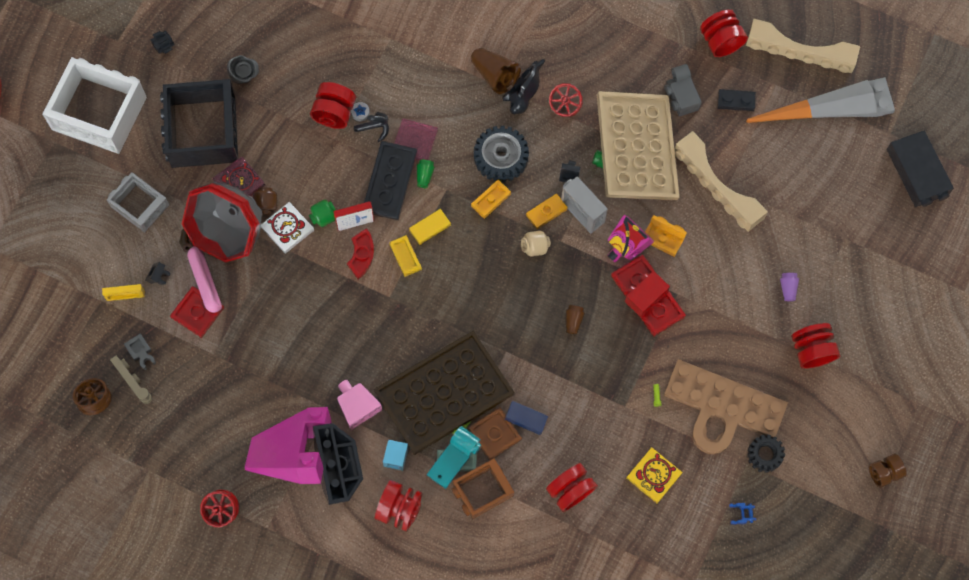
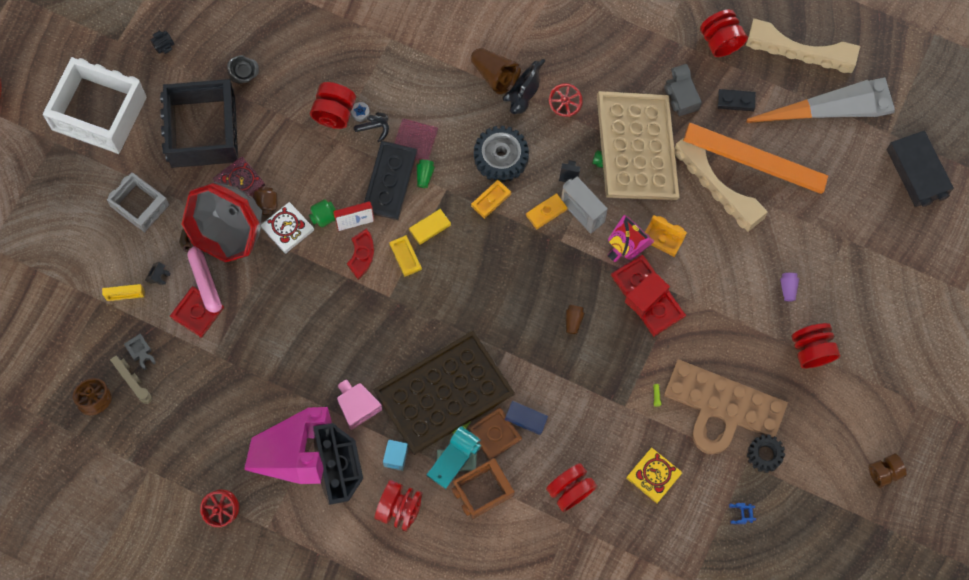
(535, 243): tan head -> none
(755, 158): none -> orange tile

